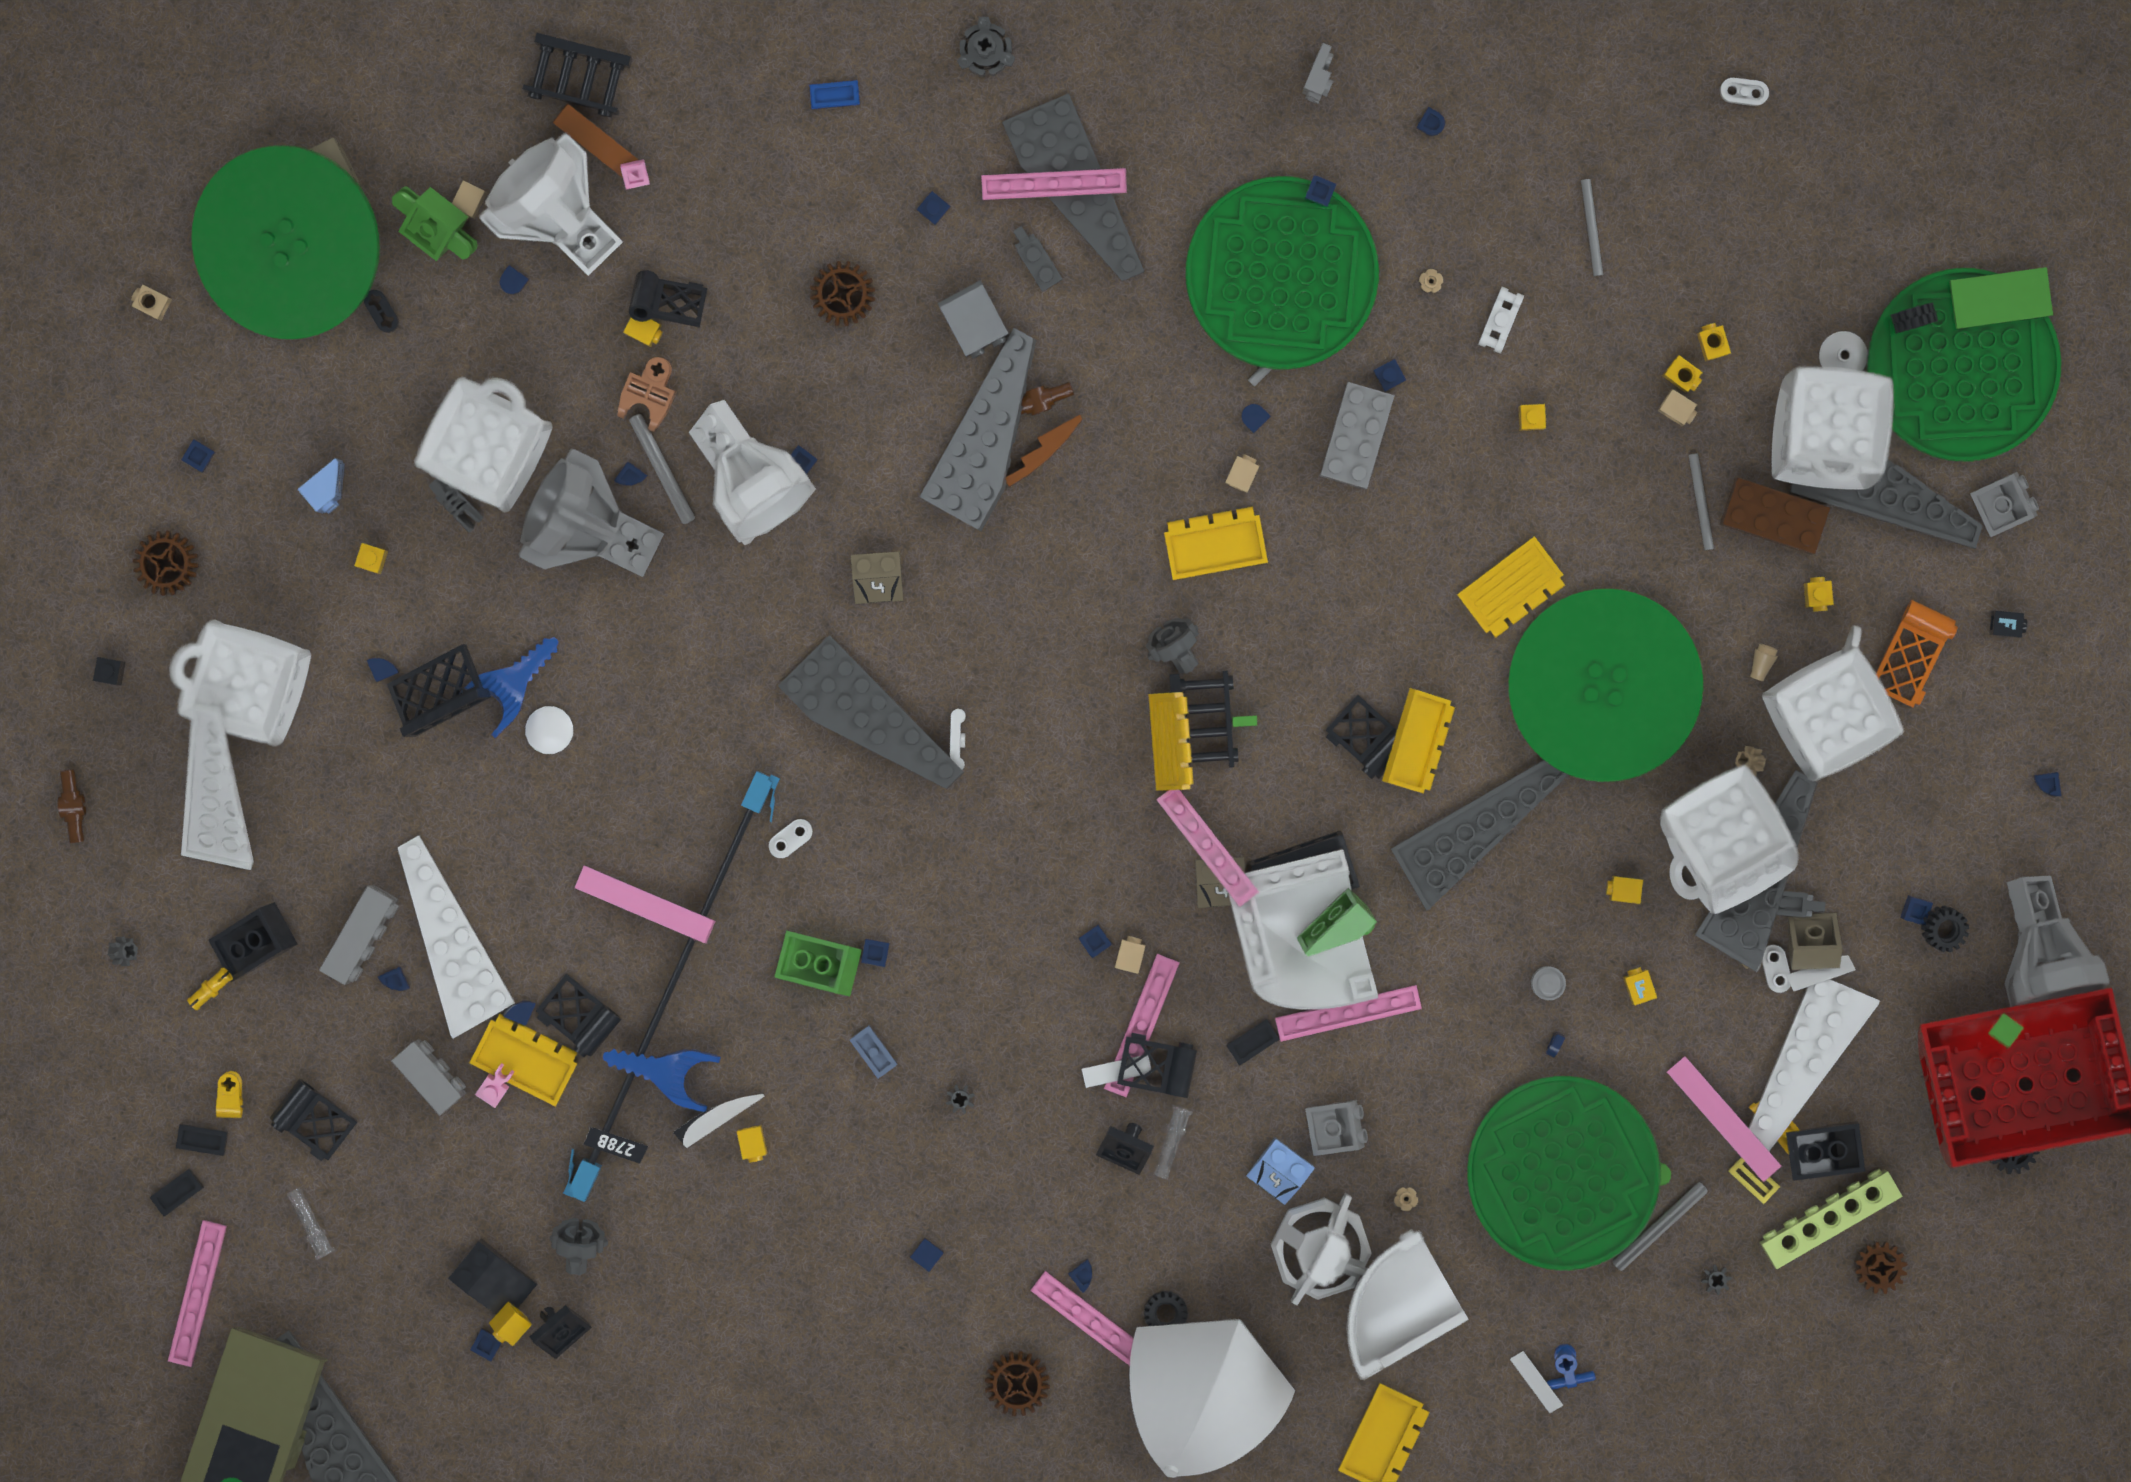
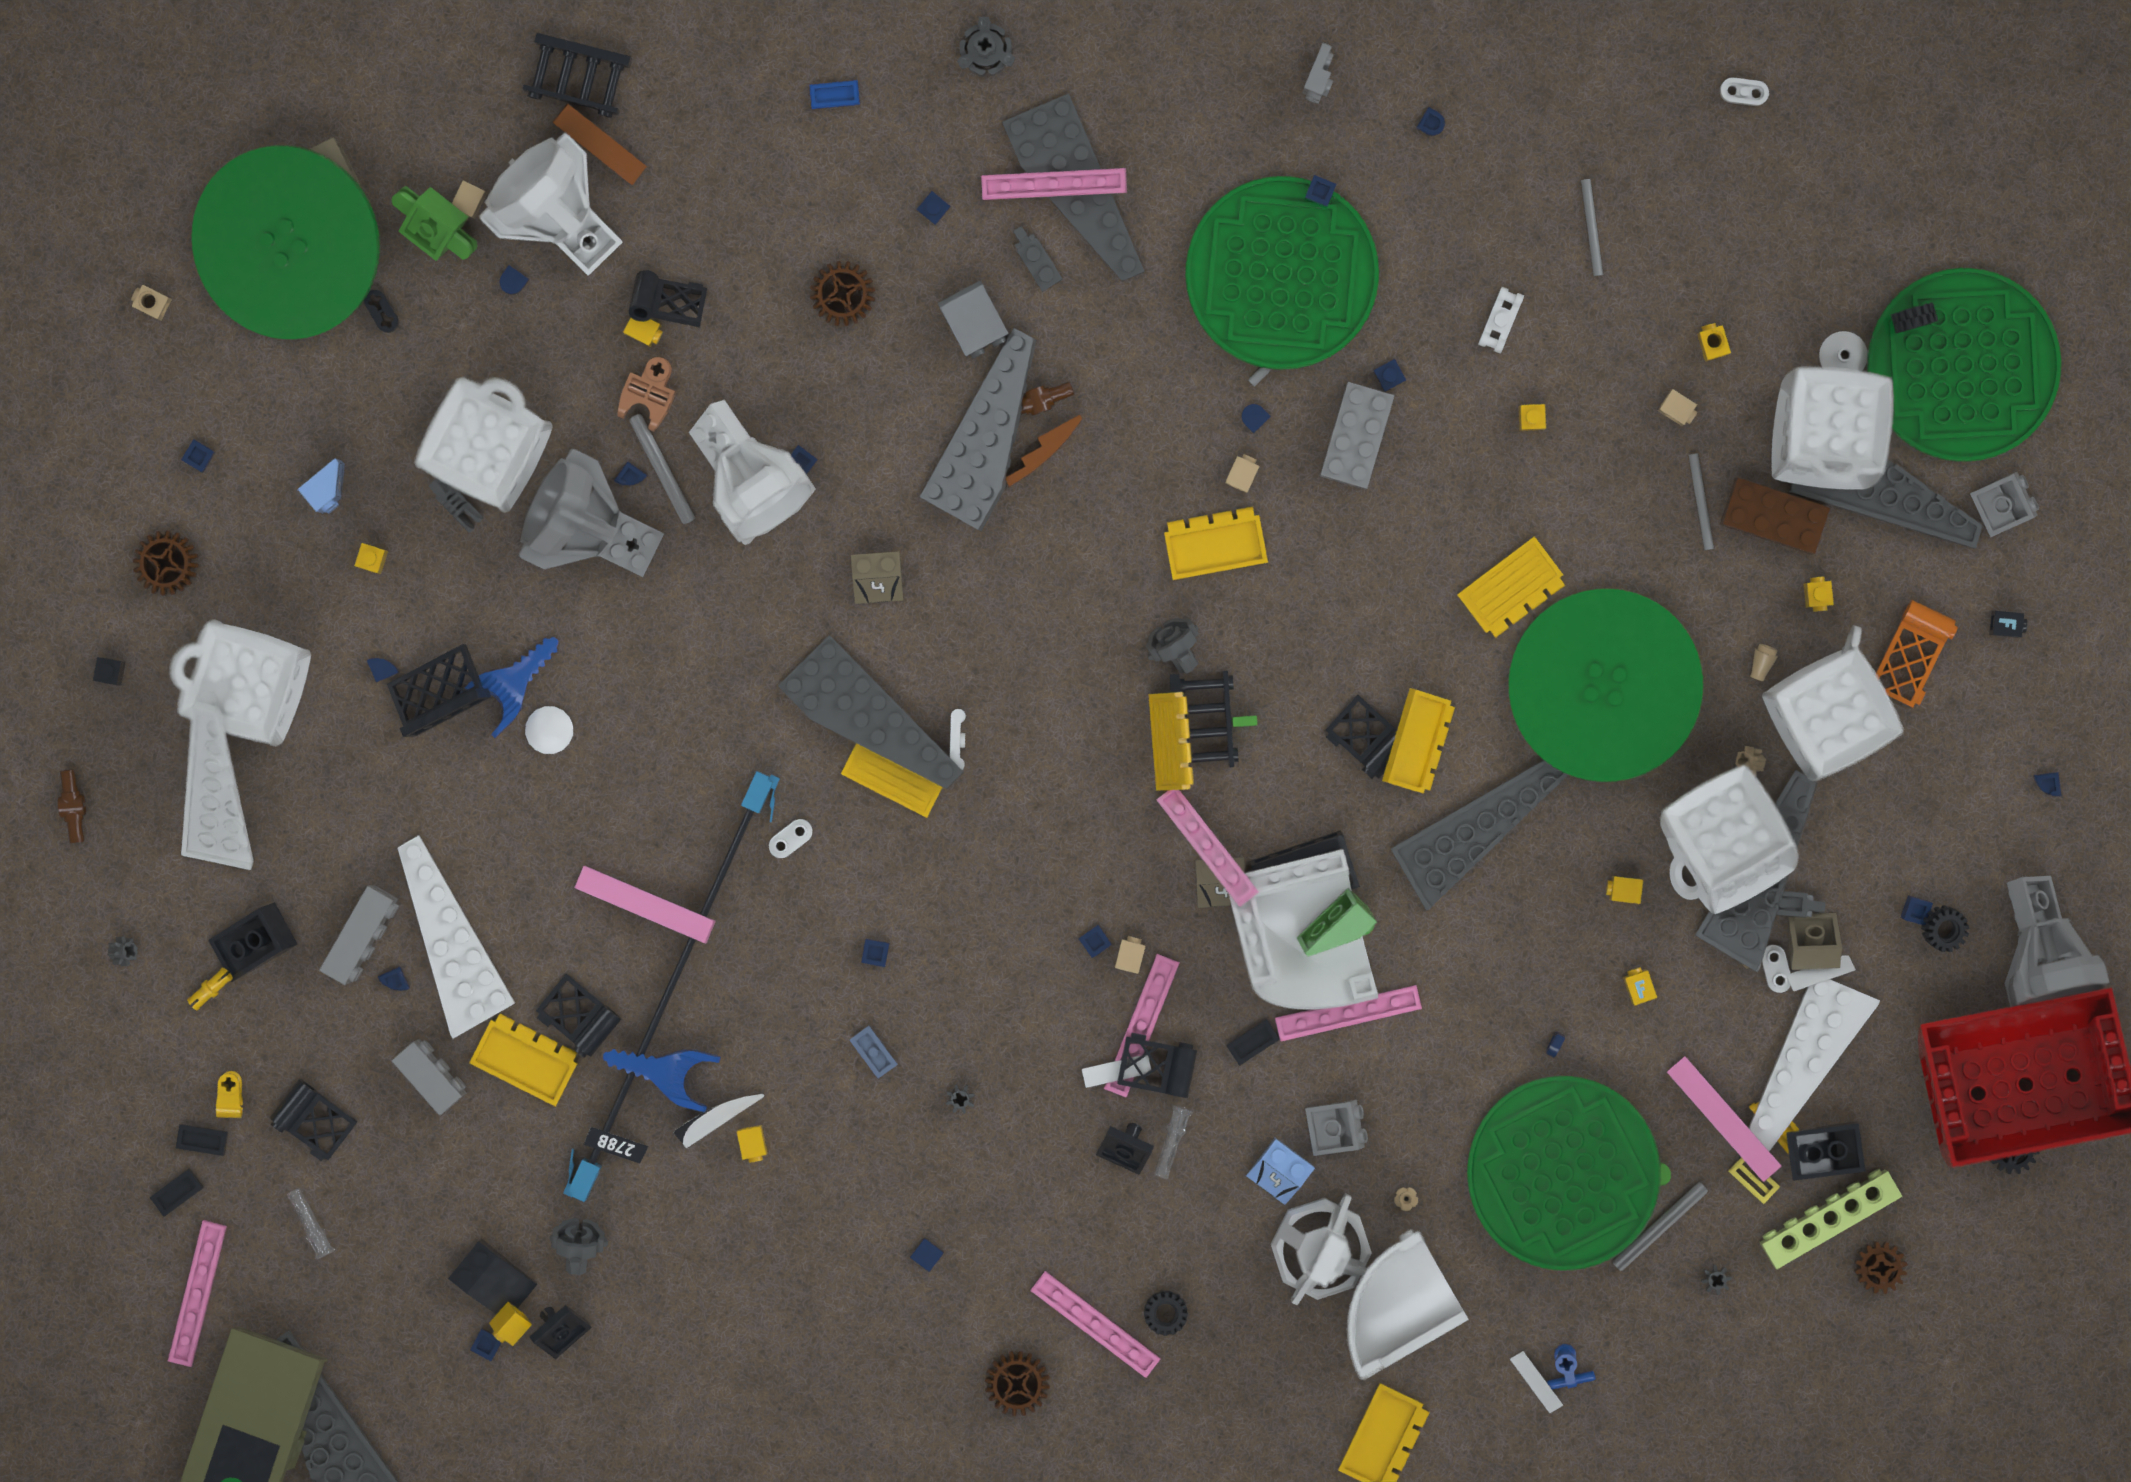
(494, 1087): bright pink plate -> none
(520, 1012): dark blue tile -> none
(635, 174): bright pink tile -> none
(818, 963): bright green slope -> none
(891, 780): none -> yellow hinge
(1082, 1275): dark blue tile -> none
(1203, 1394): white panel -> none
(1433, 287): tan plate -> none
(1548, 983): light grey wheel -> none
(1672, 374): yellow brick -> none
(2001, 298): bright green tile -> none
(2005, 1030): bright green tile -> none

